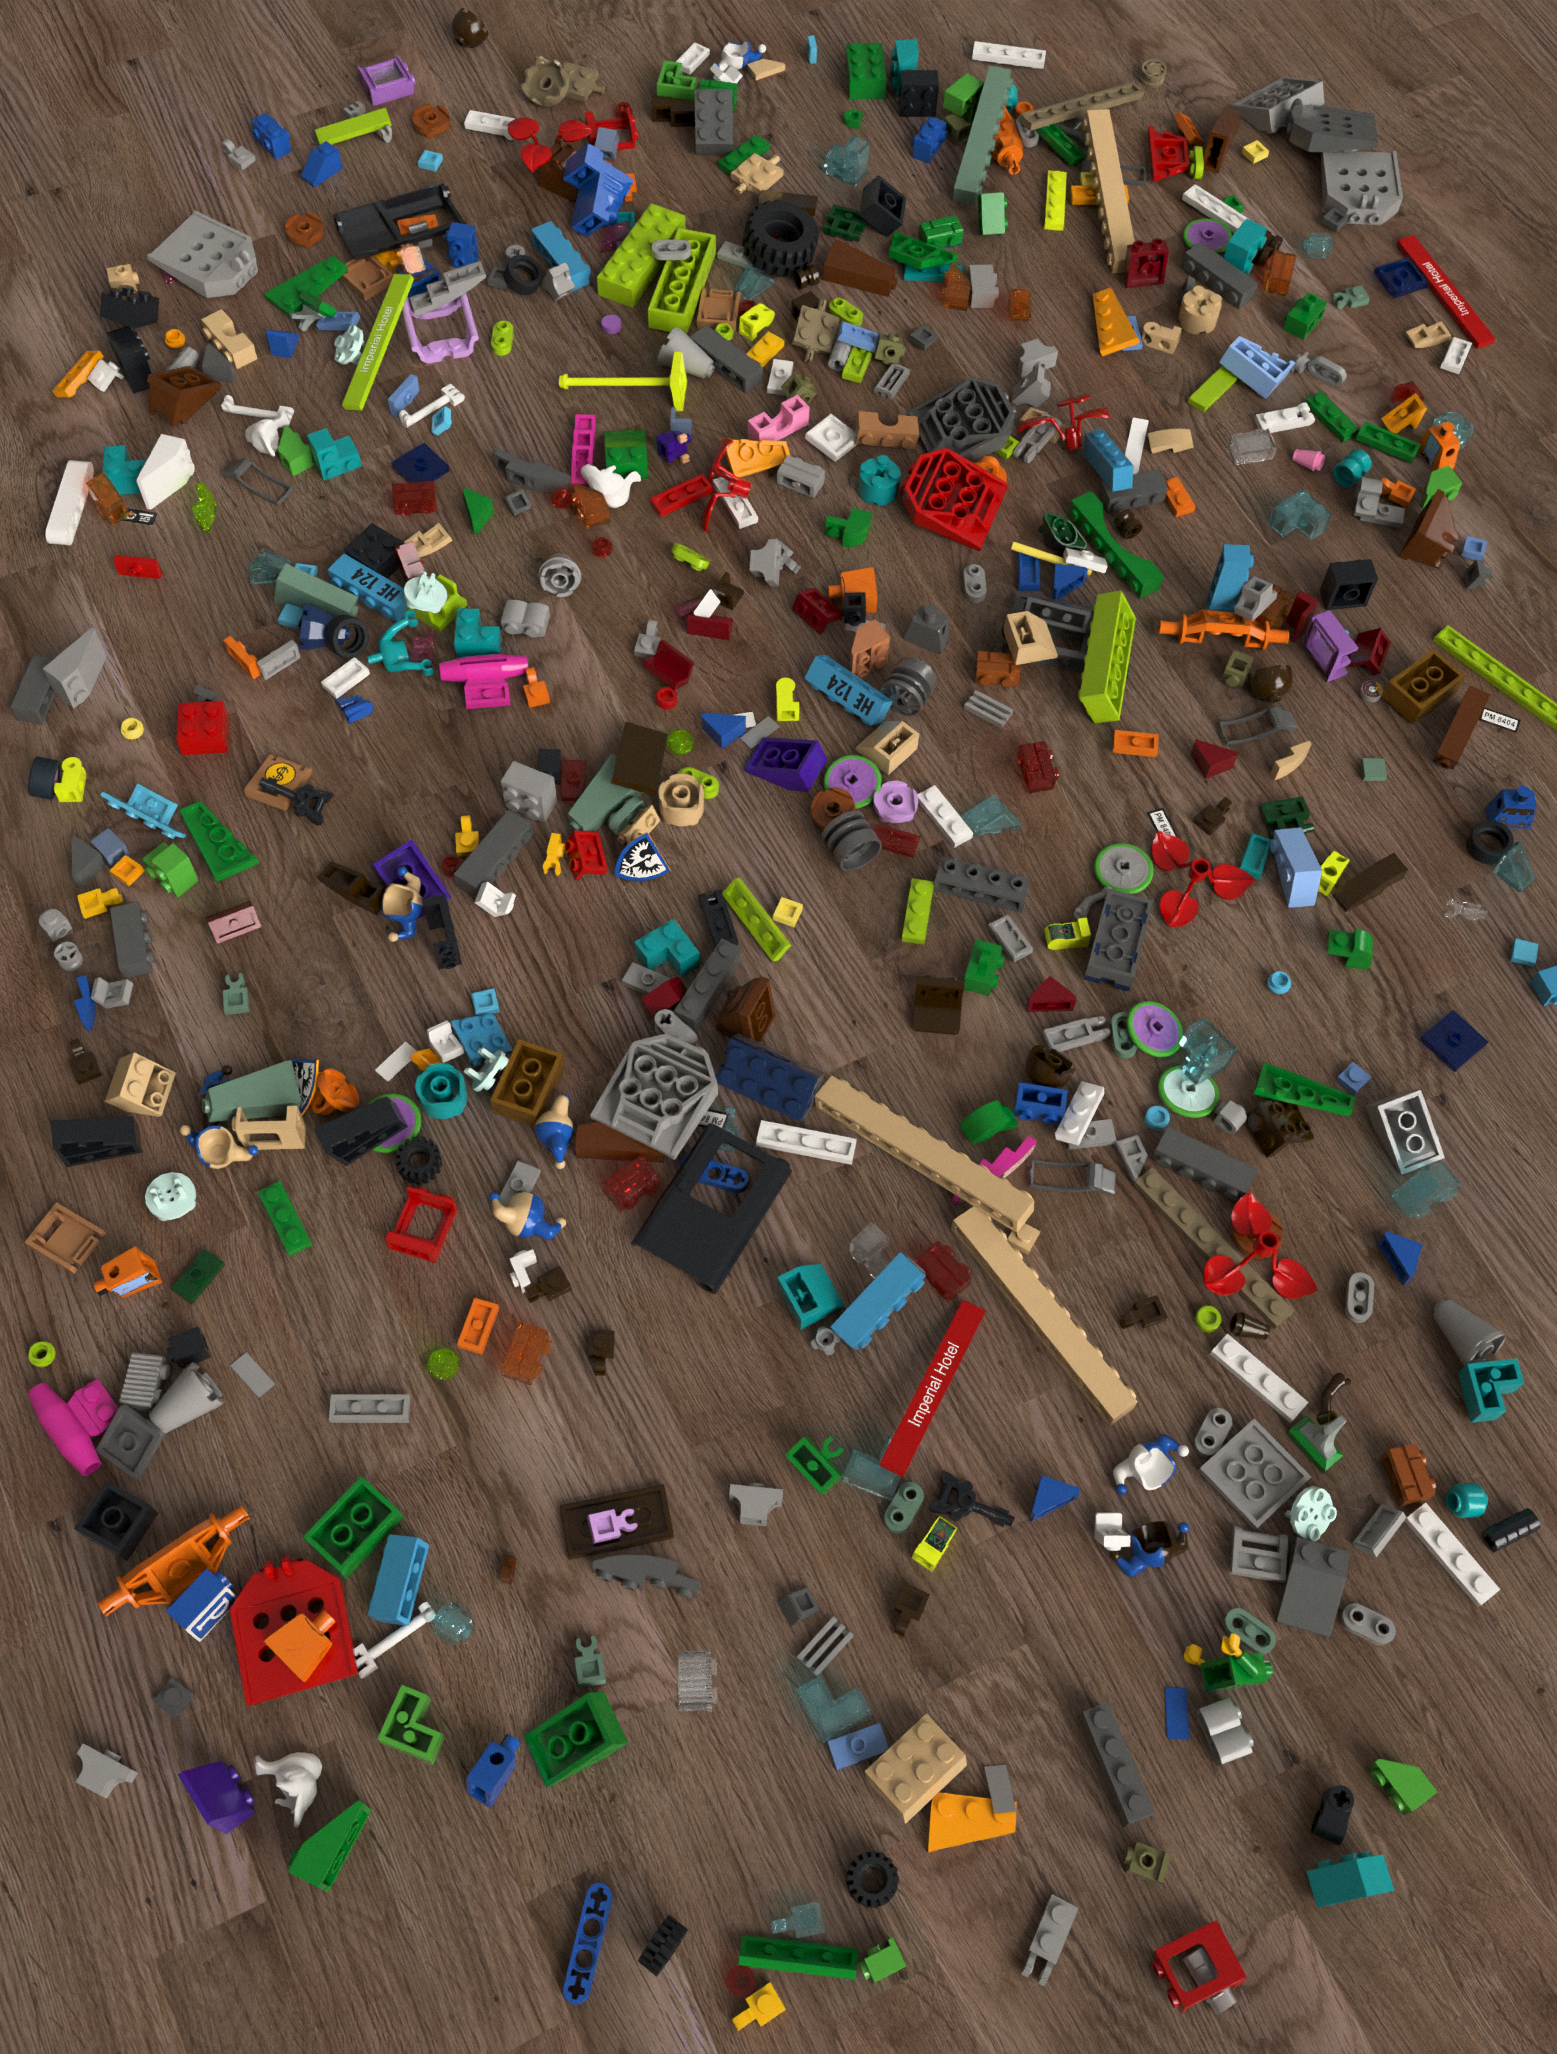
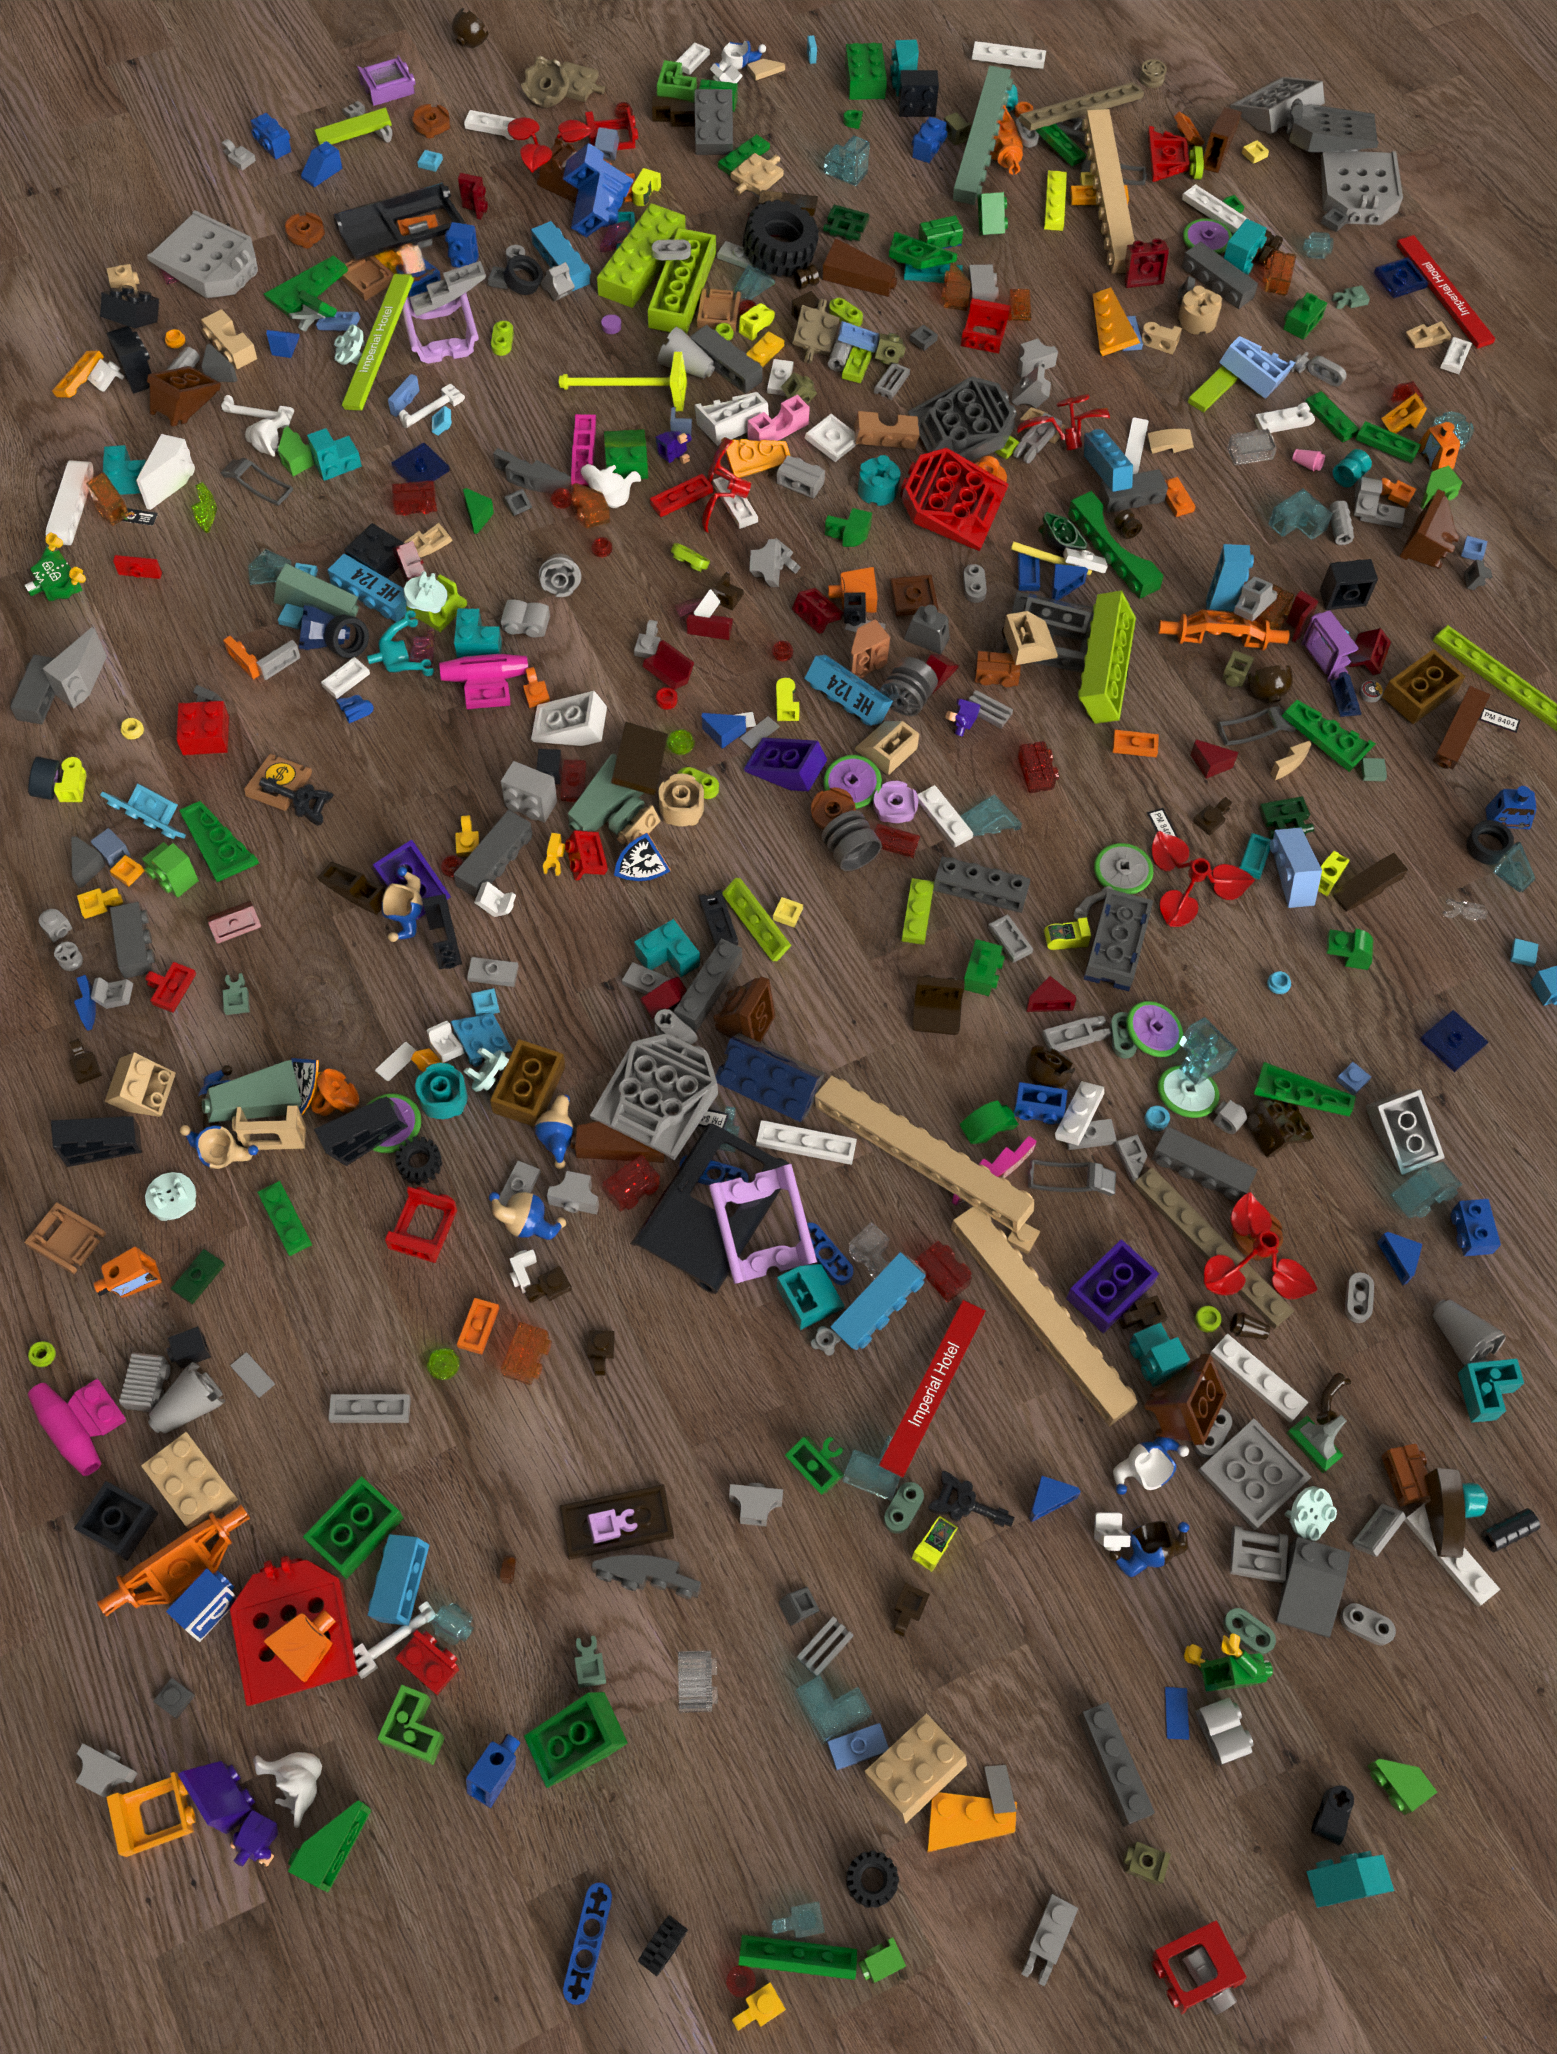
(54, 574): none -> green torso
(128, 1822): none -> light orange window
(130, 1442): dark grey plate -> none
(171, 987): none -> red plate
(189, 1481): none -> tan brick
(254, 1839): none -> dark purple piece
(428, 1662): none -> red bracket
(473, 193): none -> dark red bracket
(492, 971): none -> light grey plate
(570, 720): none -> white slope
(574, 1194): none -> light grey brick
(644, 186): none -> neon yellow leg
(730, 417): none -> white wedge
(761, 1187): none -> lavender piece
(782, 646): none -> clear red plate
(842, 1263): none -> blue beam
(882, 206): black brick -> none
(911, 593): none -> reddish brown plate
(942, 667): none -> dark red slope
(964, 97): bright green brick -> none
(964, 716): none -> dark purple piece
(986, 315): none -> red window
(1112, 1286): none -> dark purple brick
(1158, 1354): none -> teal brick
(1189, 1402): none -> reddish brown piece
(1335, 741): none -> green wing
(1341, 523): none -> light grey axle
(1345, 695): none -> dark blue hinge
(1446, 1511): none -> dark brown slope
(1475, 1227): none -> blue brick

